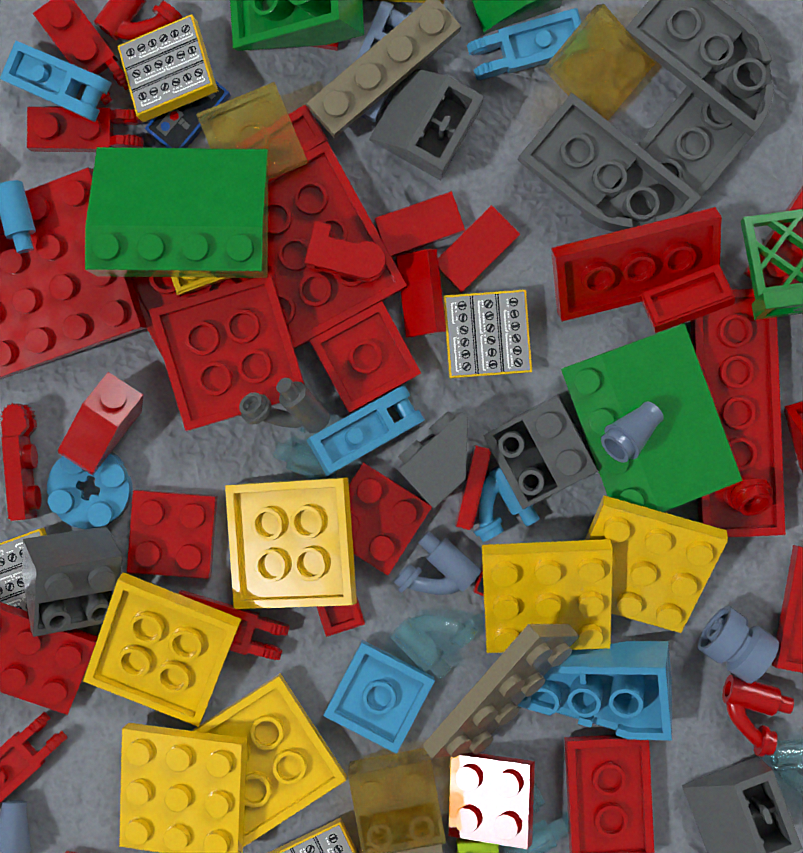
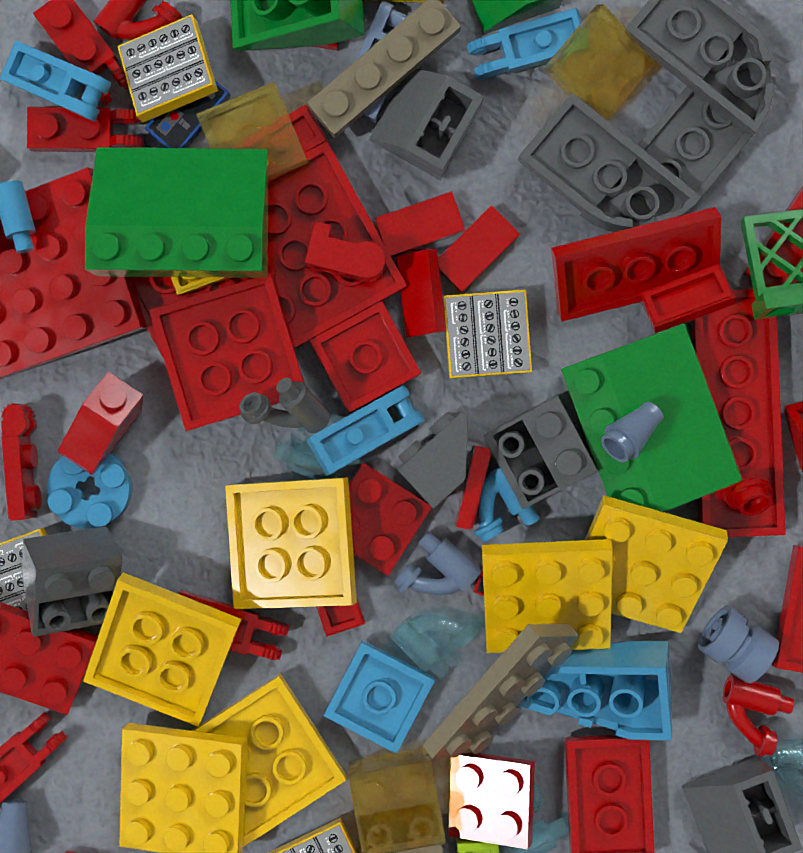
(172, 534): red plate -> none

